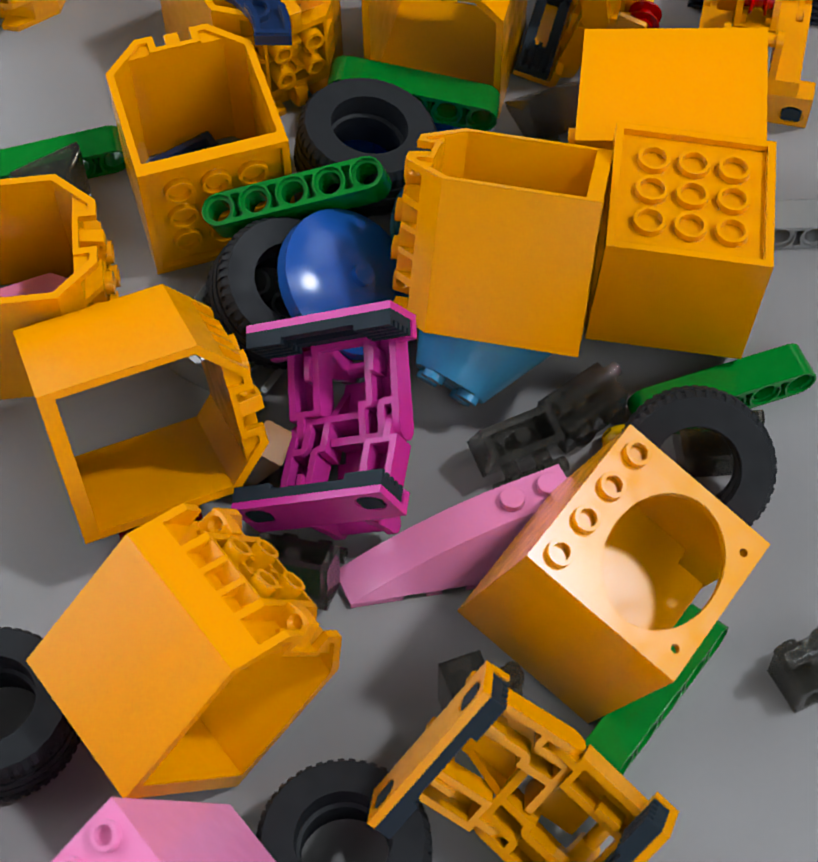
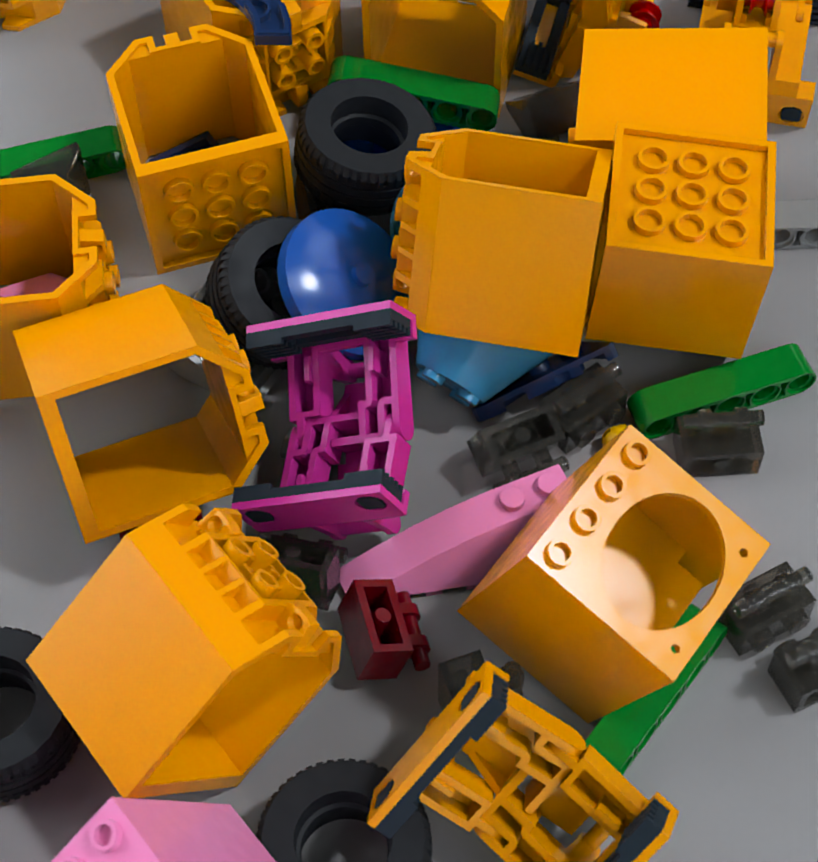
(273, 455): medium nougat slope -> none
(311, 182): green beam -> none
(382, 630): none -> dark red brick
(545, 377): none -> dark blue wing
(731, 419): black tyre -> none
(768, 608): none -> clear smoke brick

